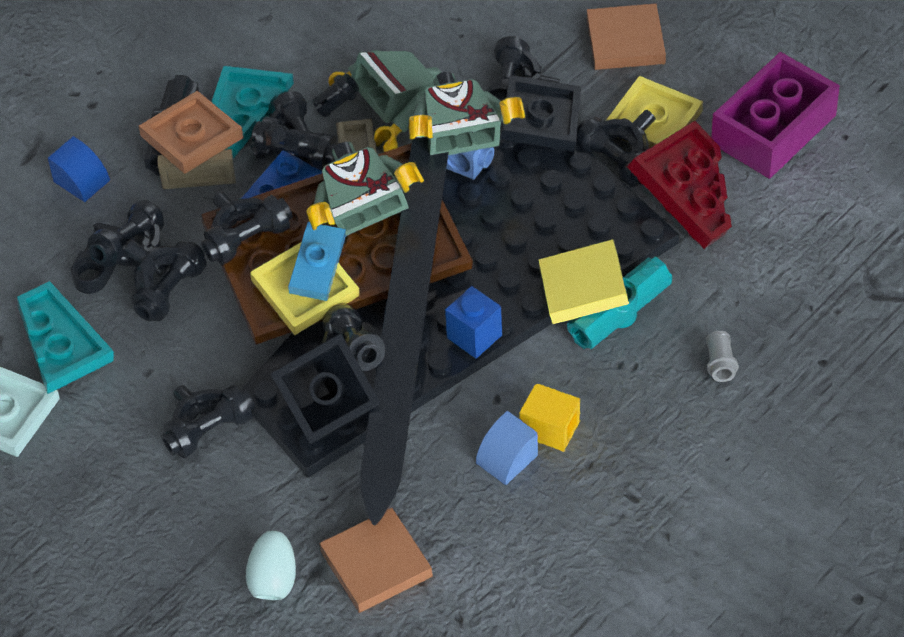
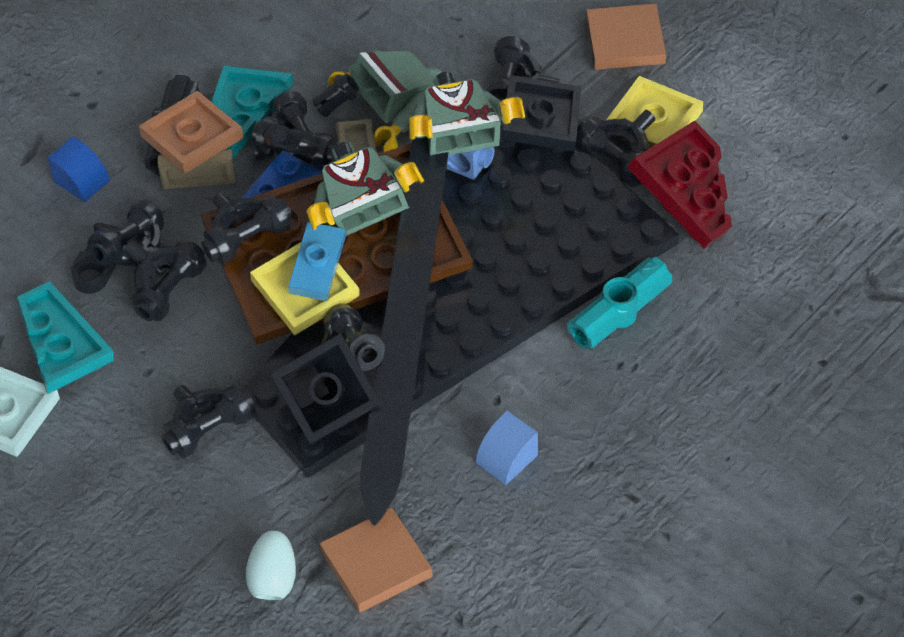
(473, 322): blue brick -> none
(551, 415): yellow panel -> none
(583, 281): light yellow tile -> none
(722, 363): light grey pin -> none
(775, 114): magenta brick -> none

